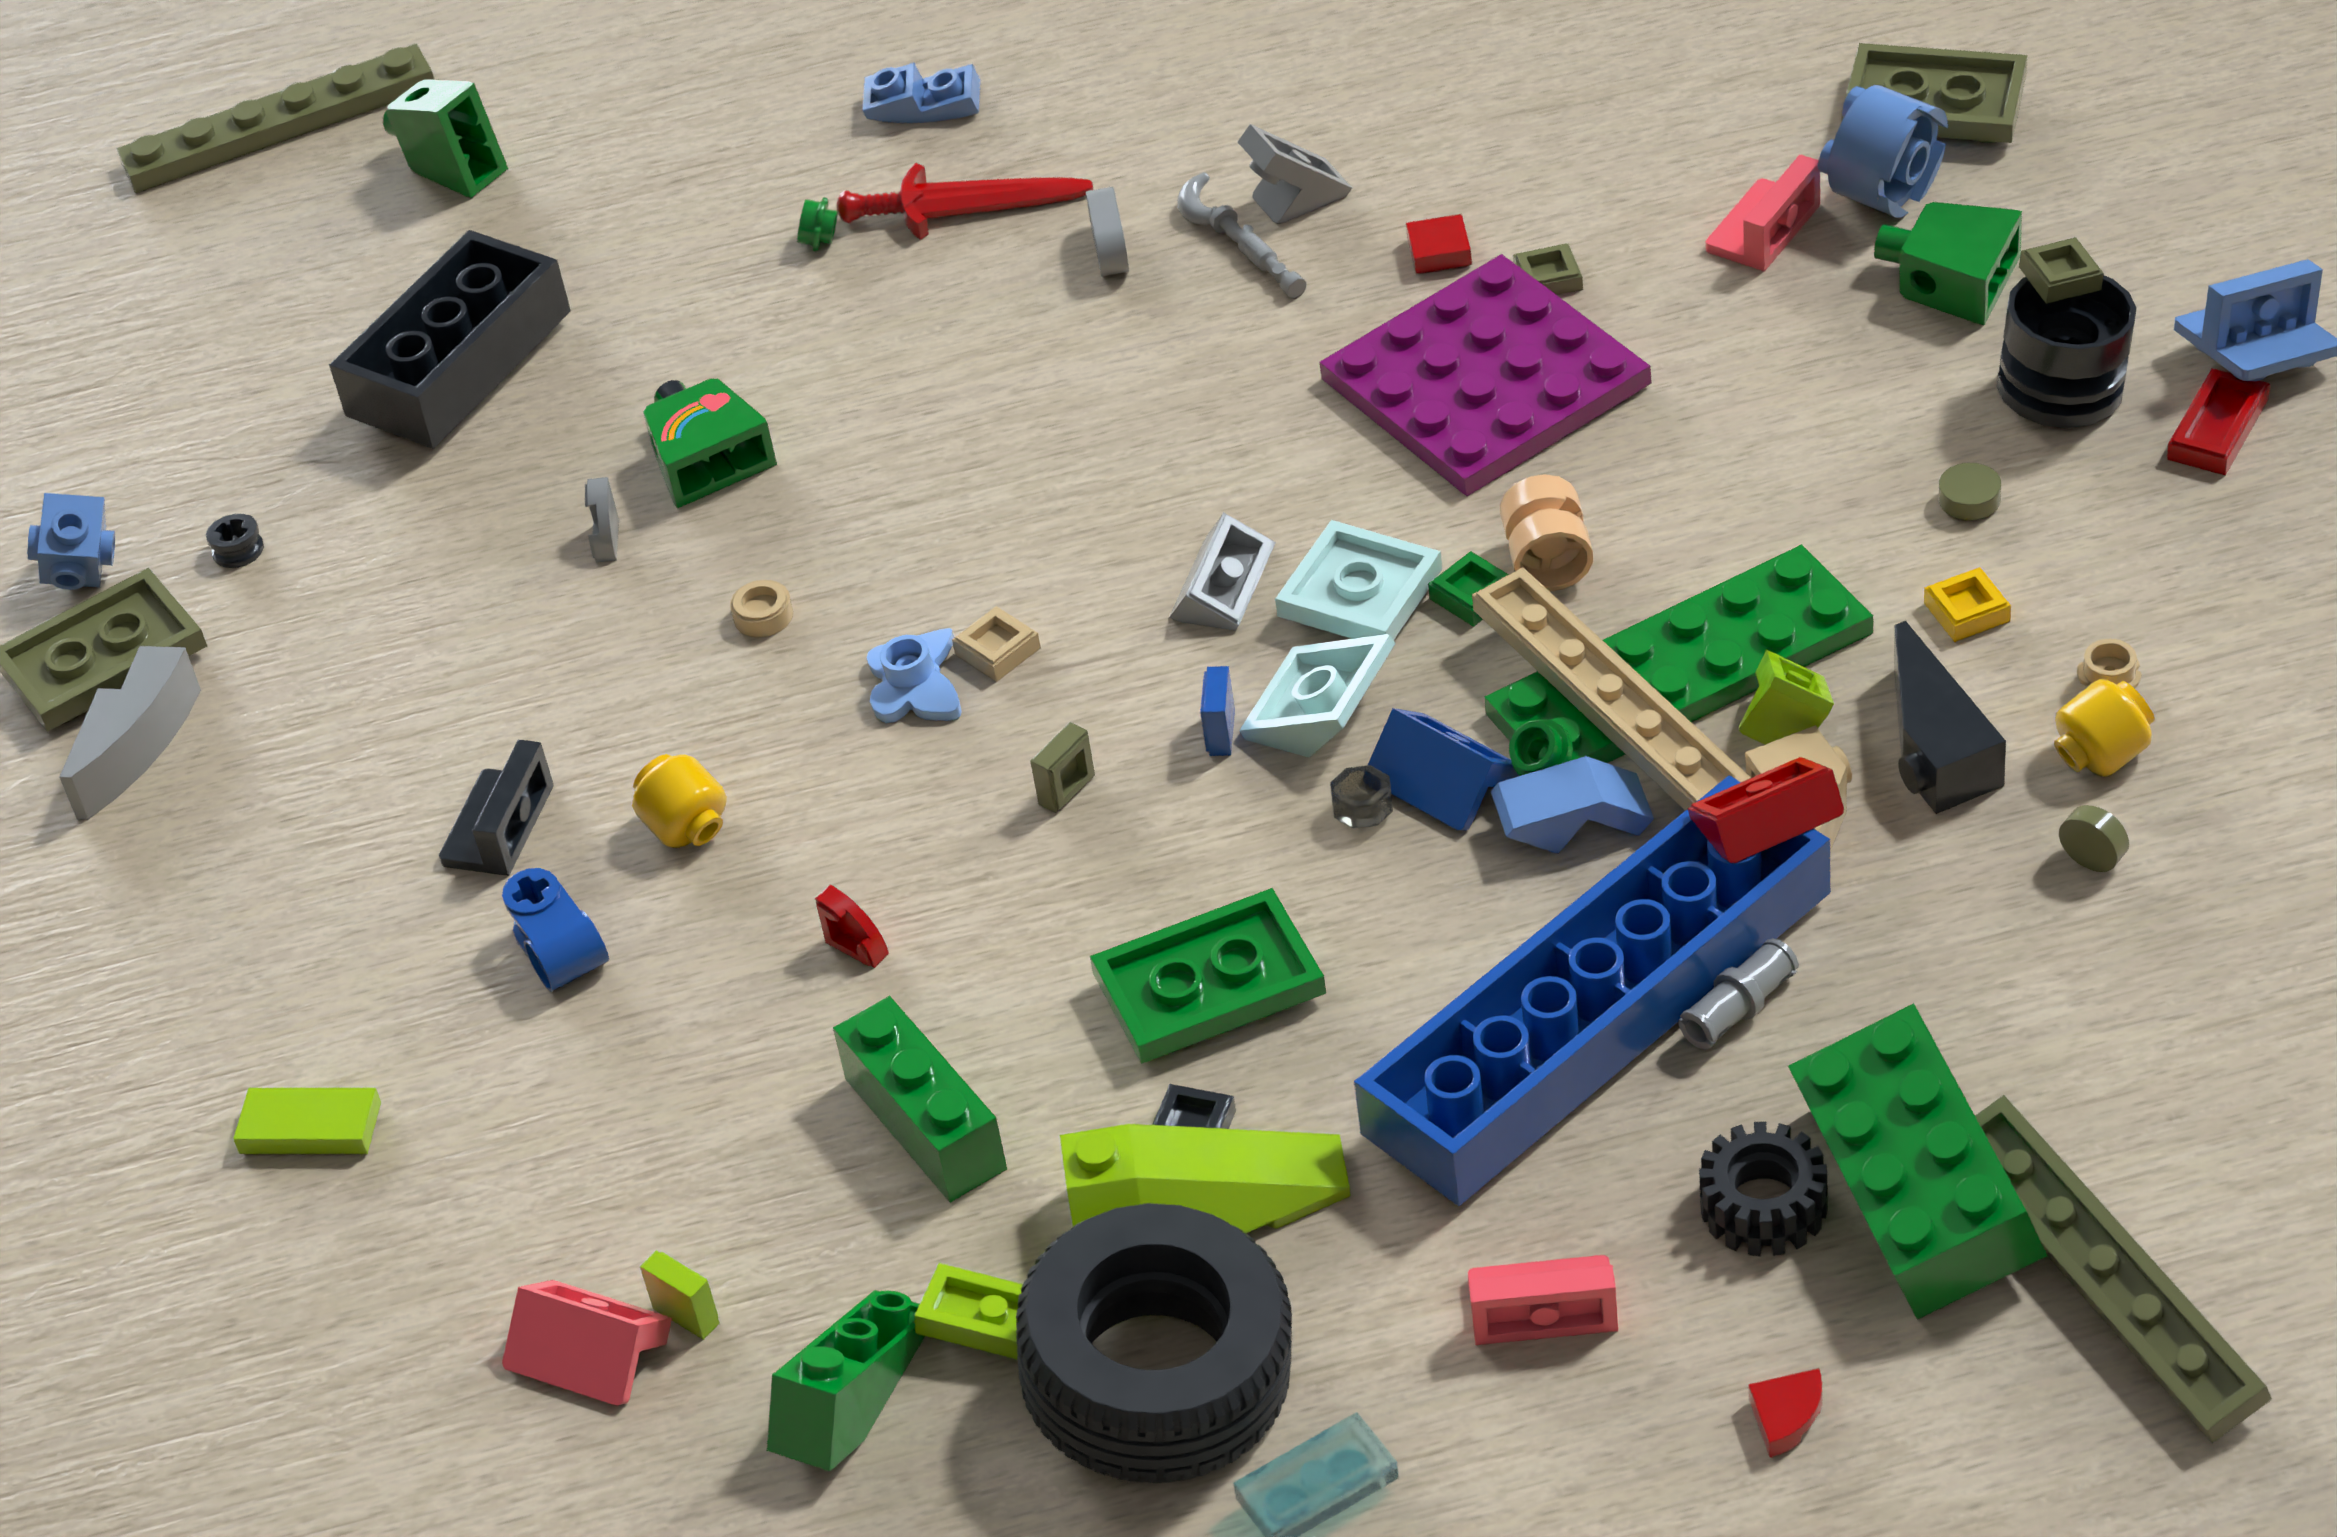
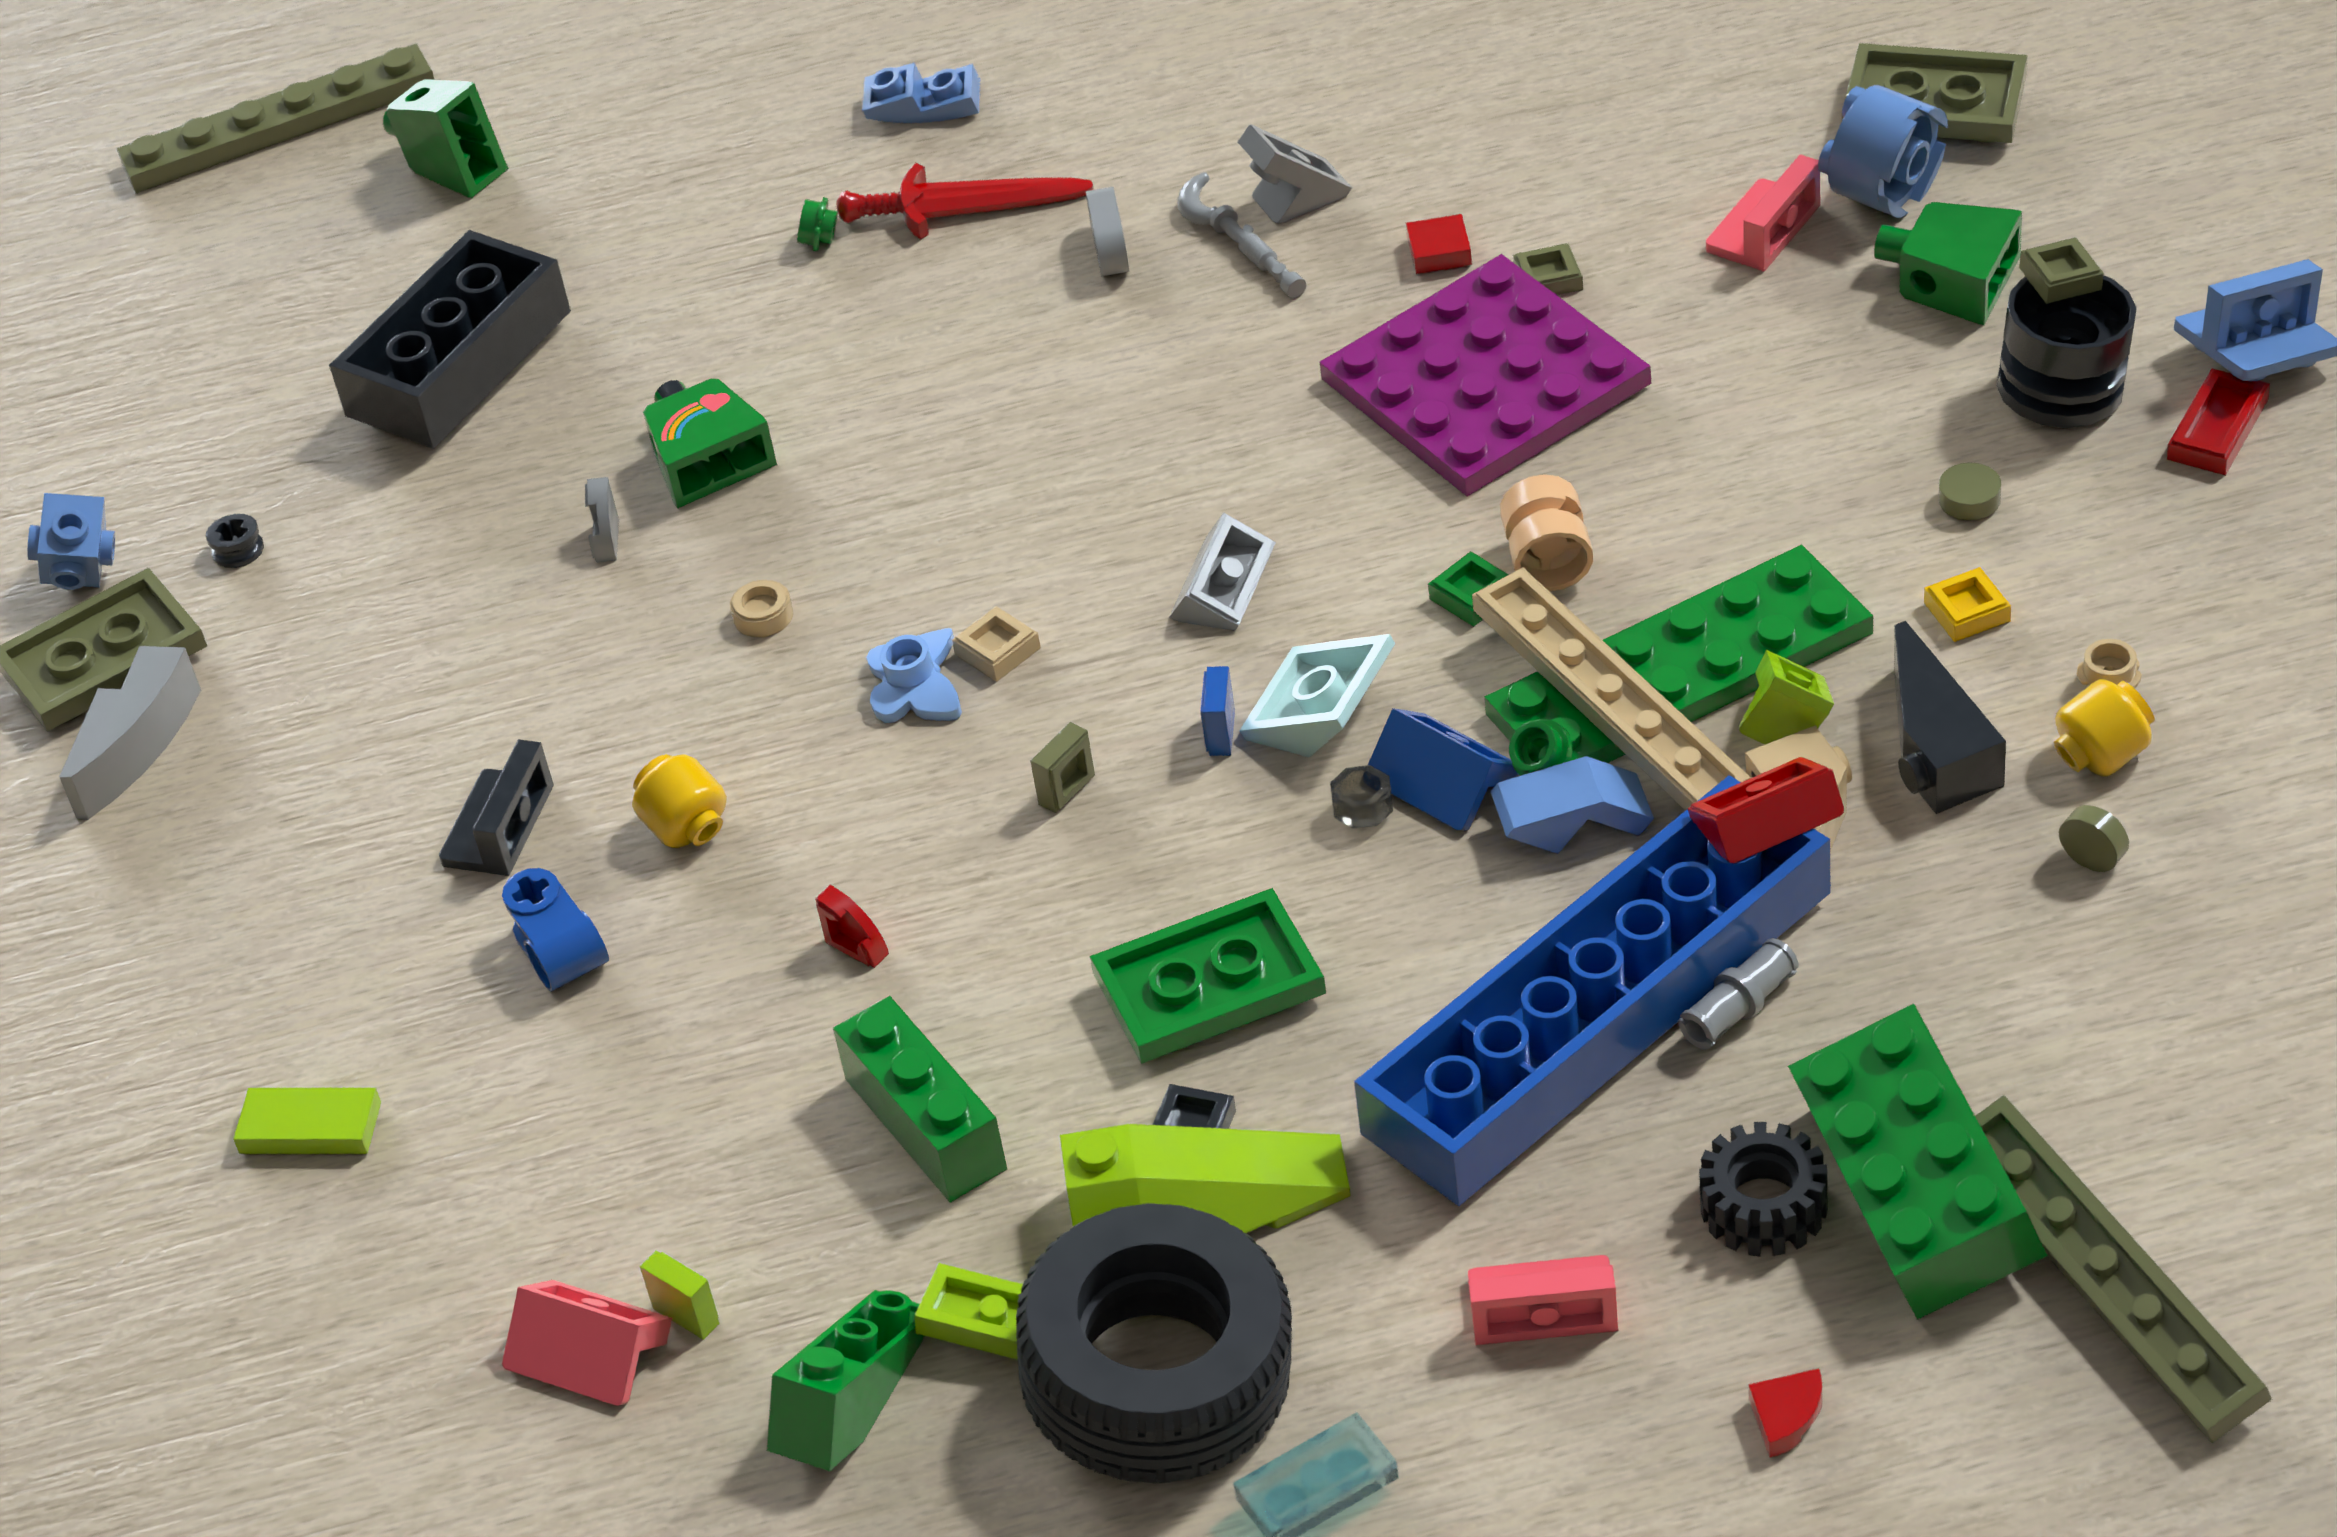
(1358, 582): light aqua plate -> none

